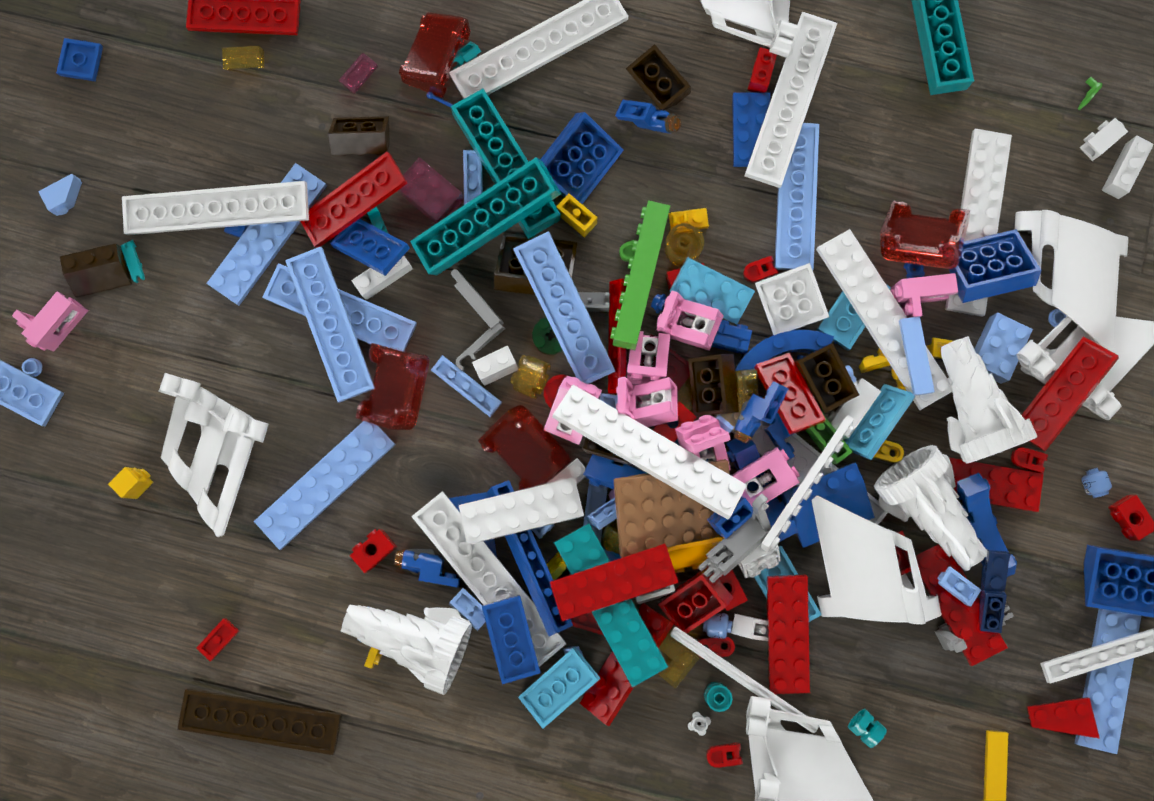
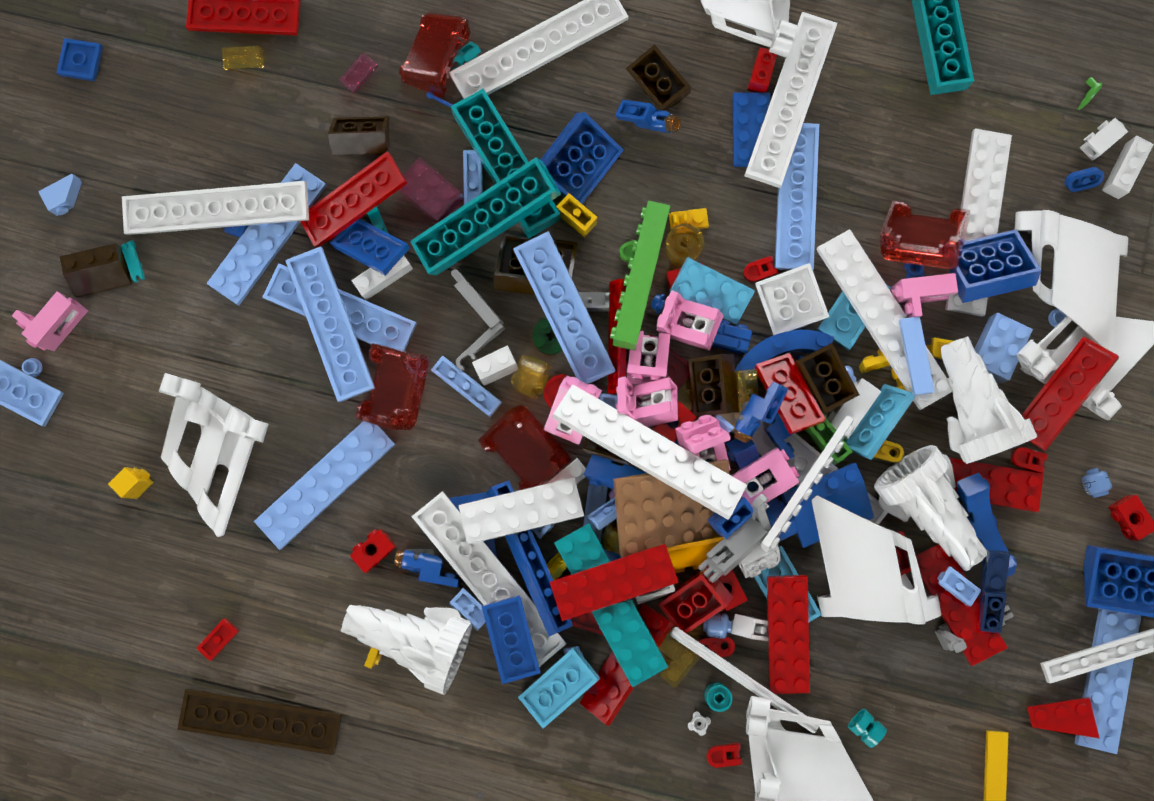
(1081, 179): none -> blue plate

